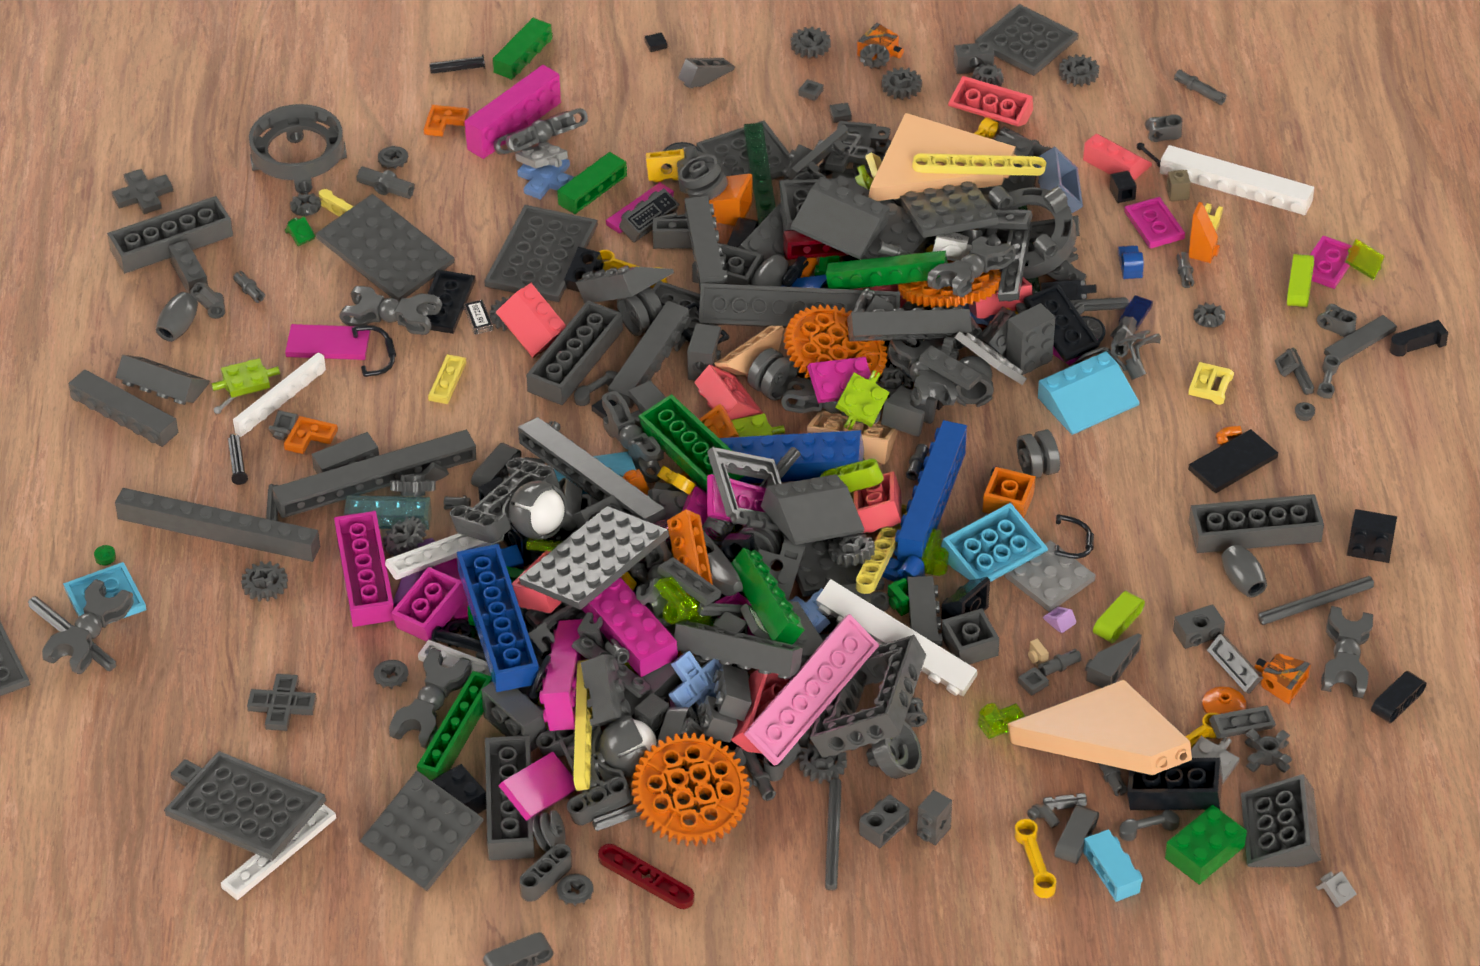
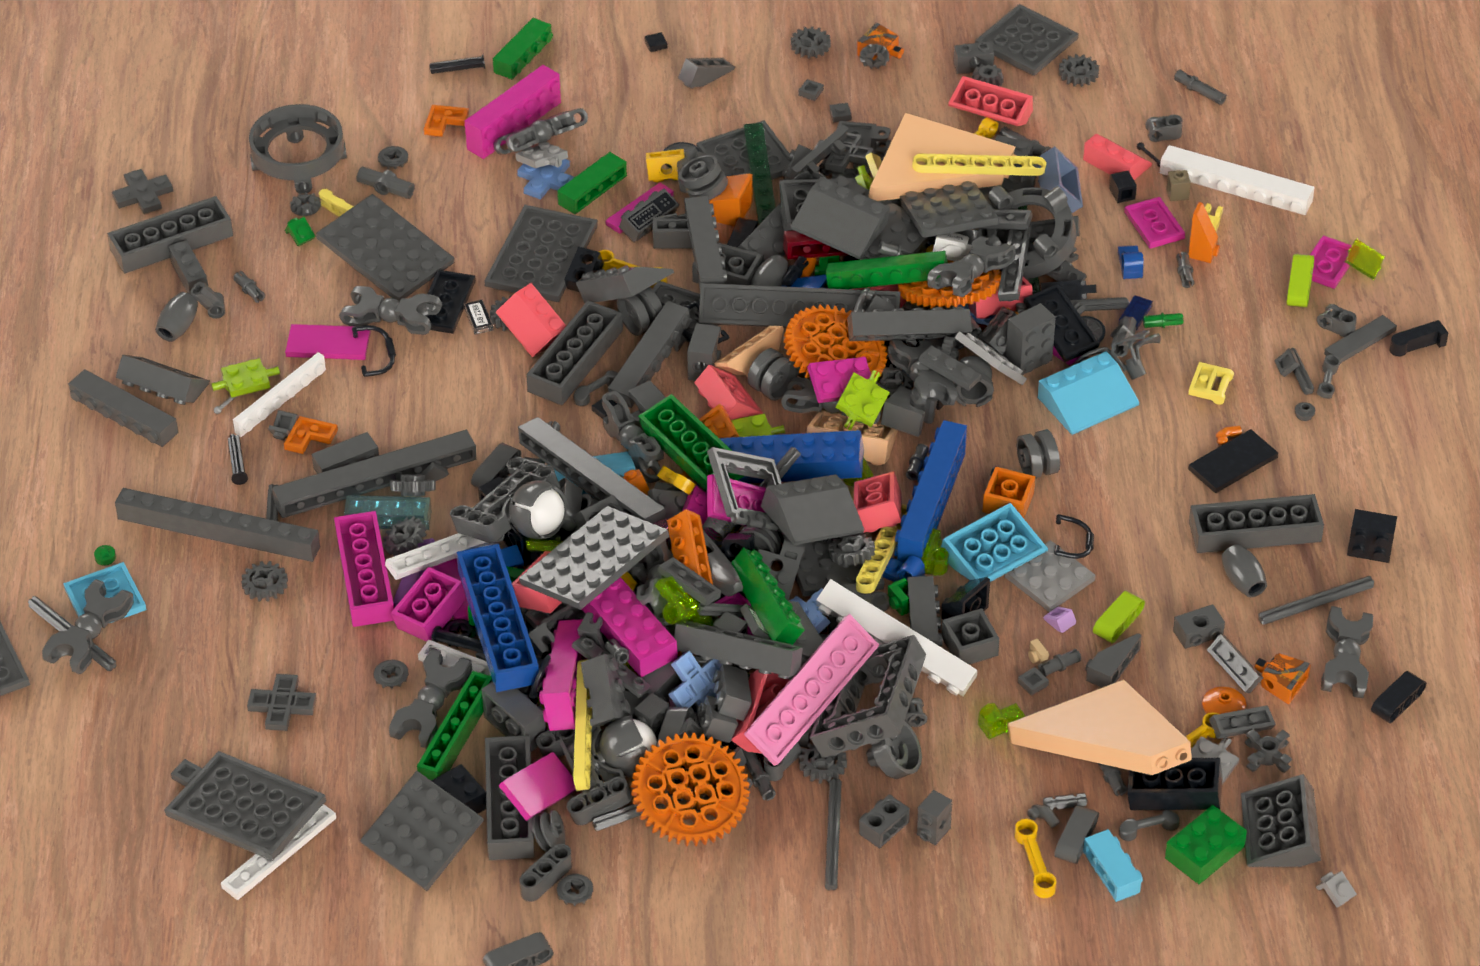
(447, 379): light yellow tile -> none
(452, 502): dark grey pin -> none
(658, 884): dark red piece -> none
(858, 474): lime beam -> none
(902, 83): dark grey gear -> none
(1162, 320): none -> green axle
(1209, 320): dark grey gear -> none

